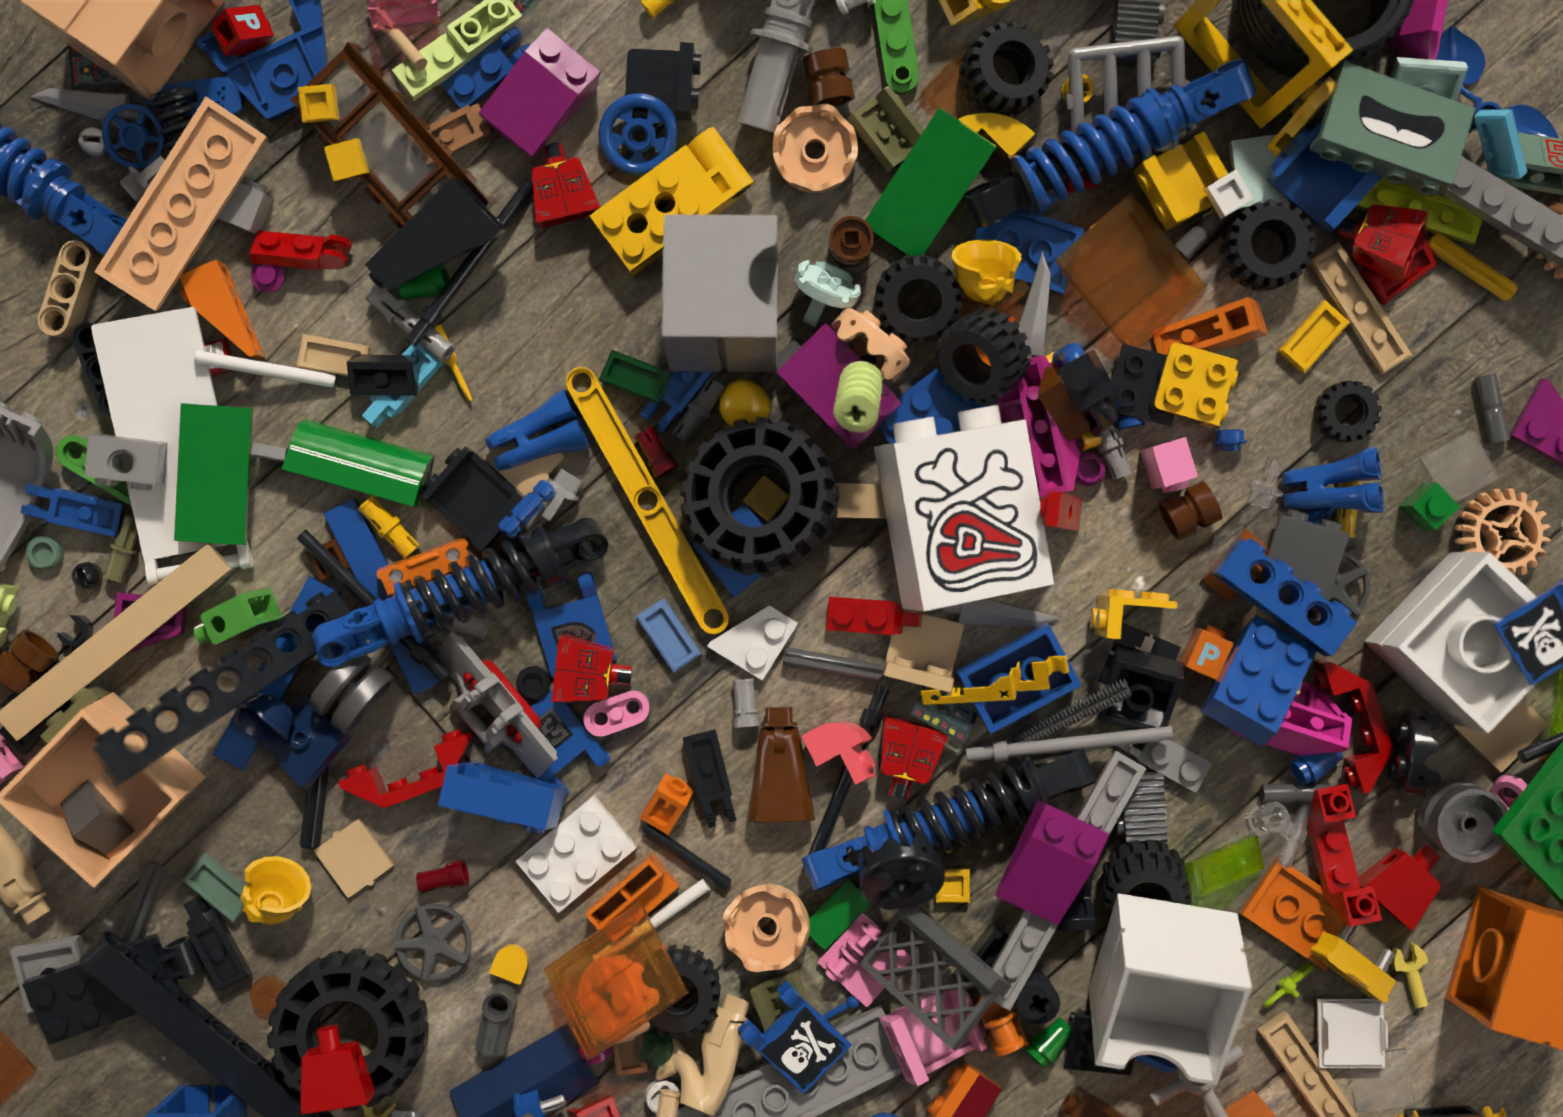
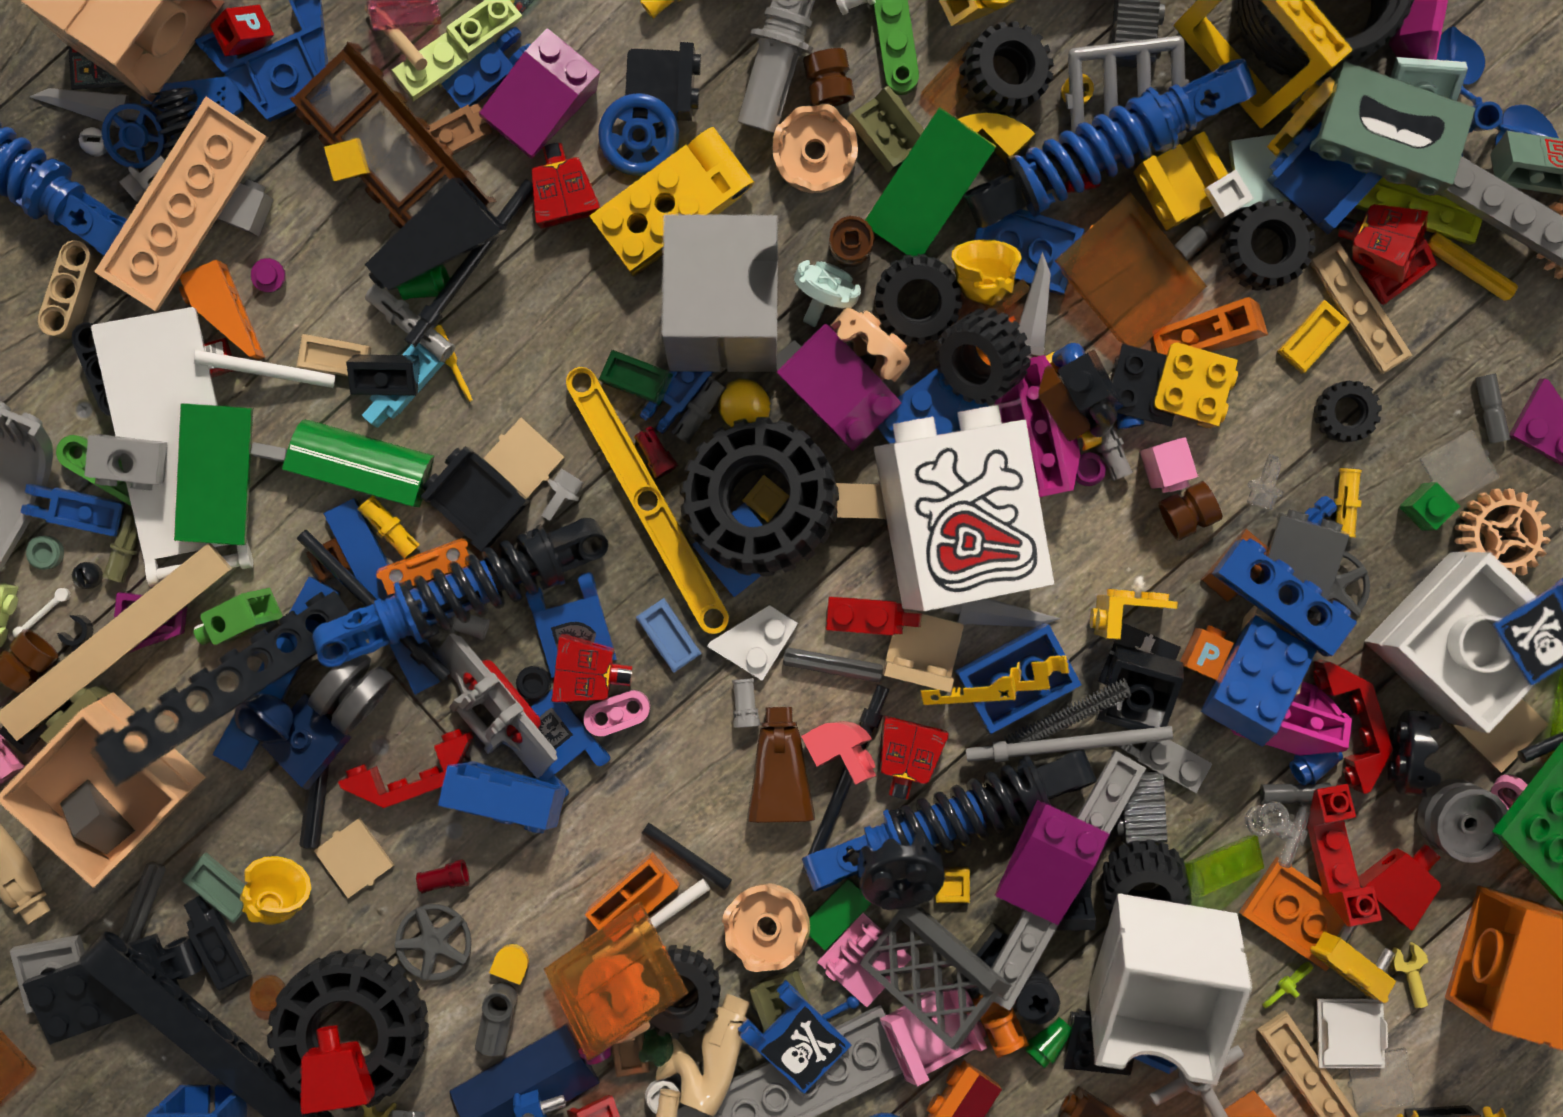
(61, 594): none -> white hinge
(300, 250): red hinge -> none
(318, 103): yellow tile -> none
(527, 508): blue axle -> none
(561, 440): blue piece -> none
(576, 853): white plate -> none
(667, 803): orange bracket -> none
(709, 773): black hinge -> none
(858, 396): yellowish green piece -> none
(948, 718): clear light blue piece -> none
(1061, 511): red tile -> none
(1230, 439): blue plate -> none
(1359, 467): blue piece -> none
(1500, 143): medium azure plate -> none

